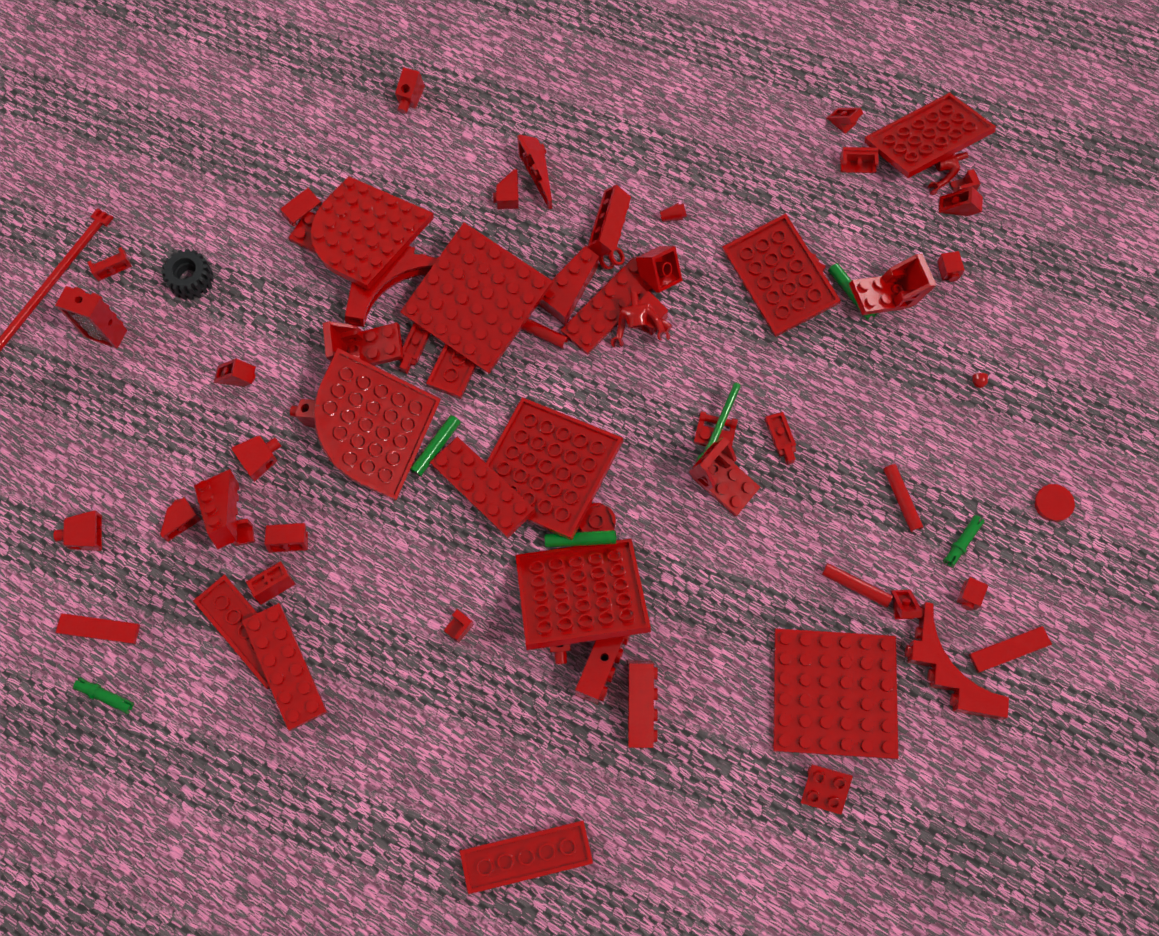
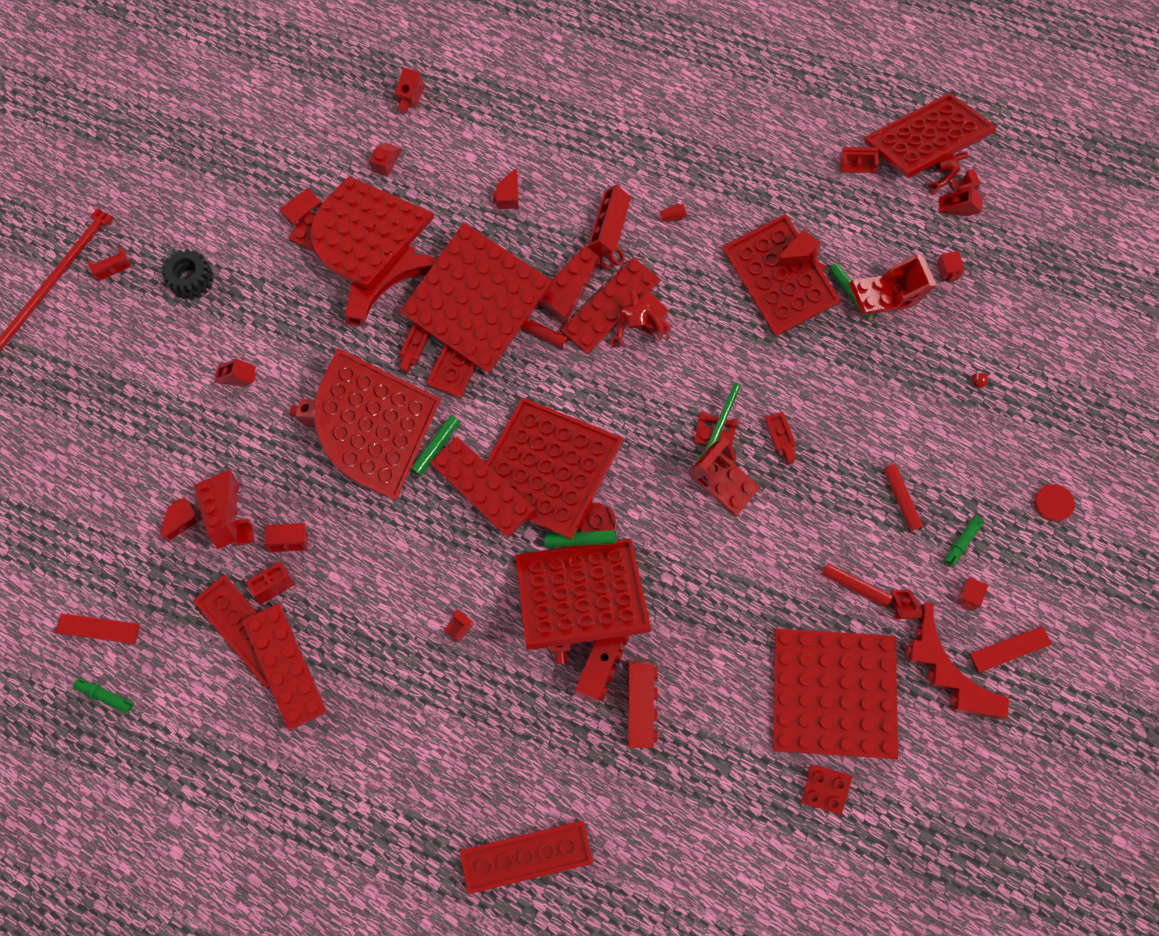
(81, 532): red torso -> none
(91, 316): red brick -> none
(256, 455): red torso -> none
(372, 345): red bracket -> none
(384, 158): none -> red slope
(533, 157): red wedge -> none
(660, 267): red slope -> none
(800, 250): none -> red slope
(845, 118): red slope -> none

